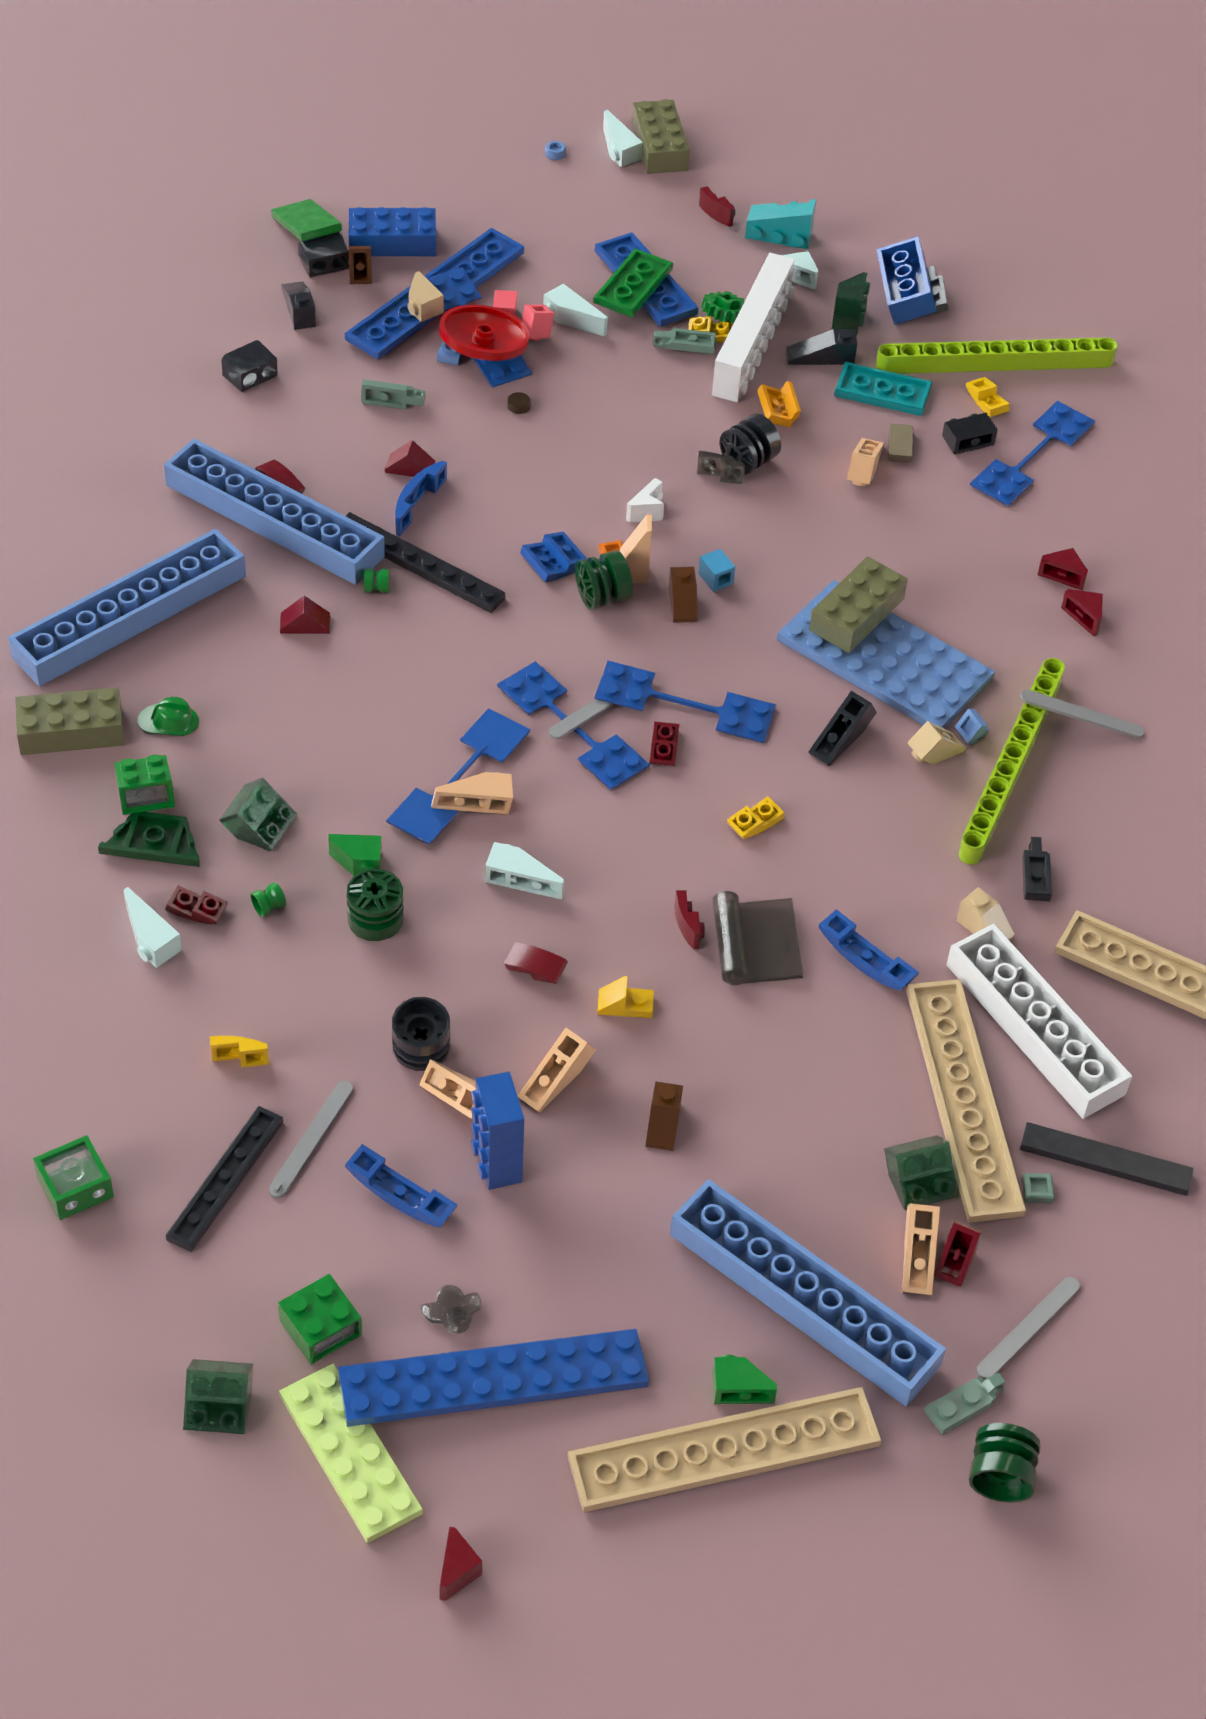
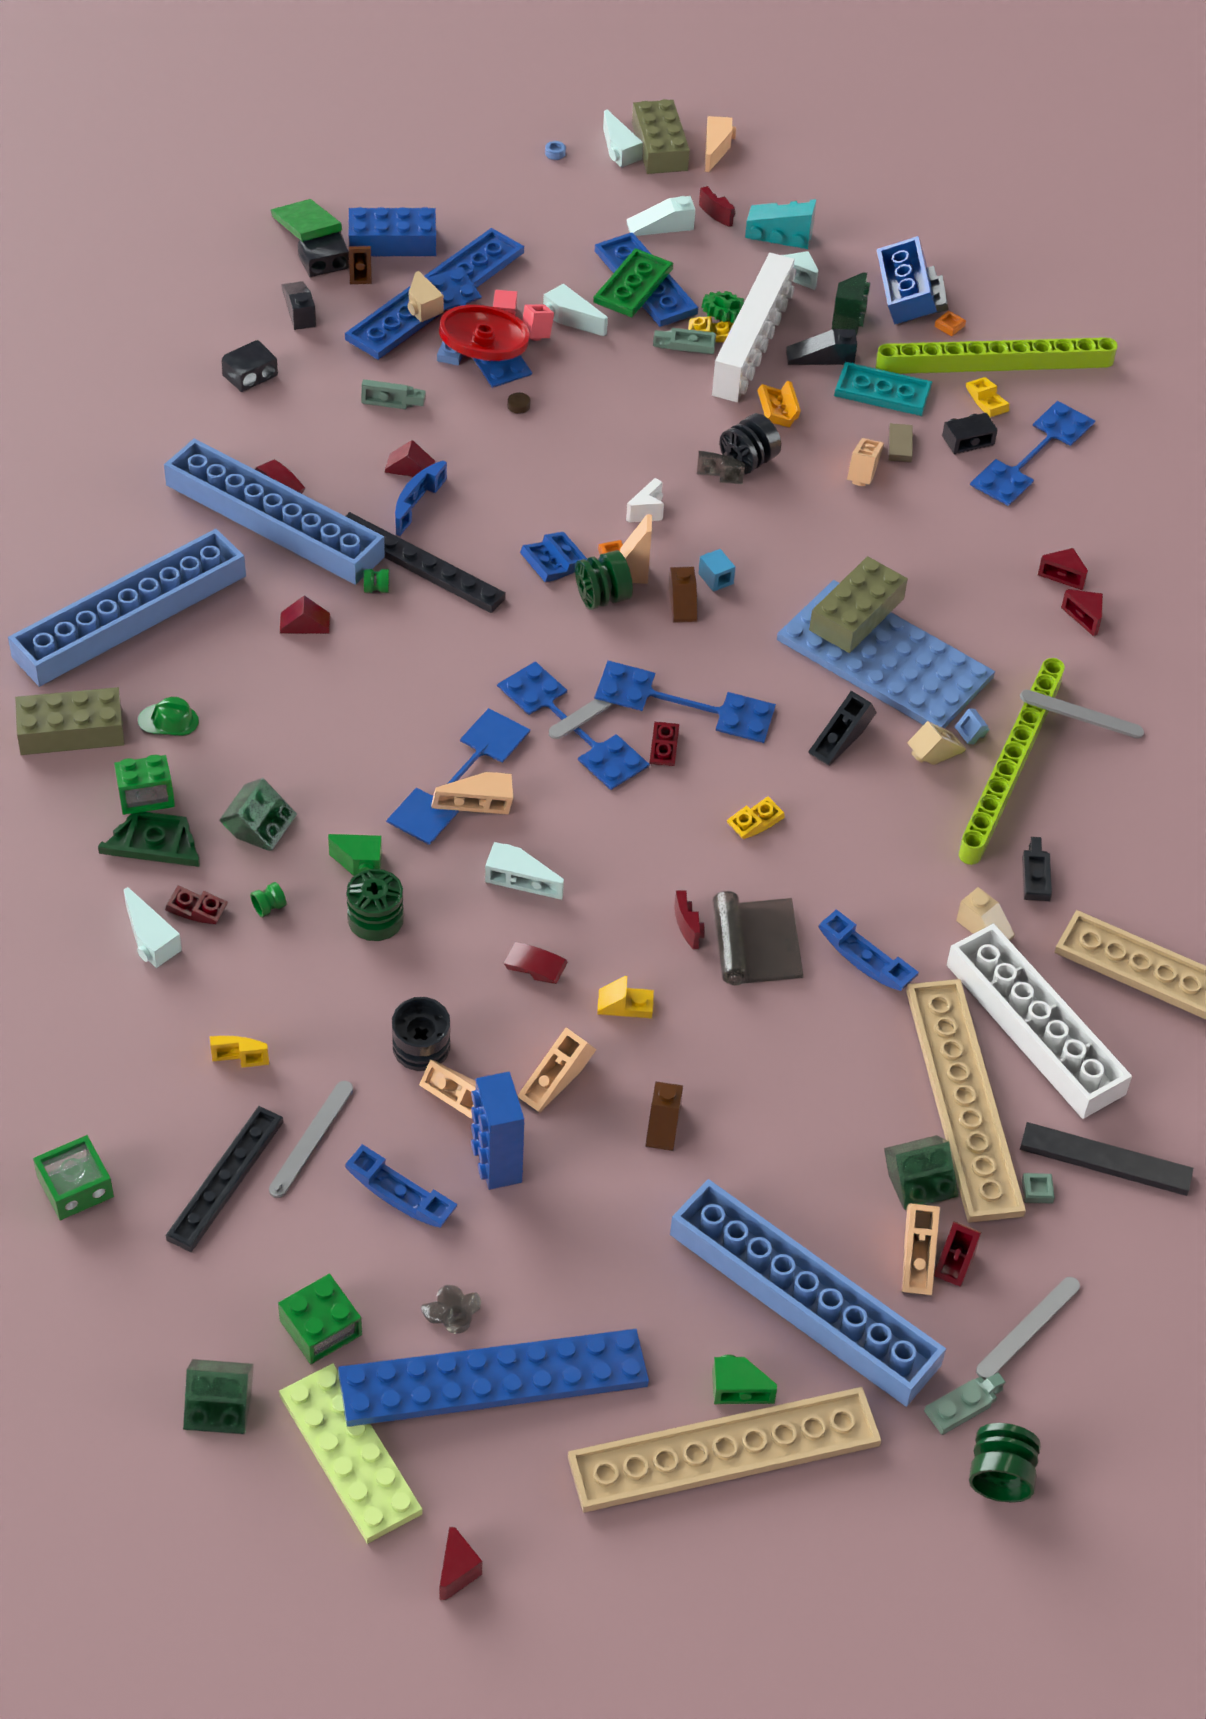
(668, 216): none -> light aqua slope
(718, 139): none -> light nougat slope
(950, 323): none -> orange tile

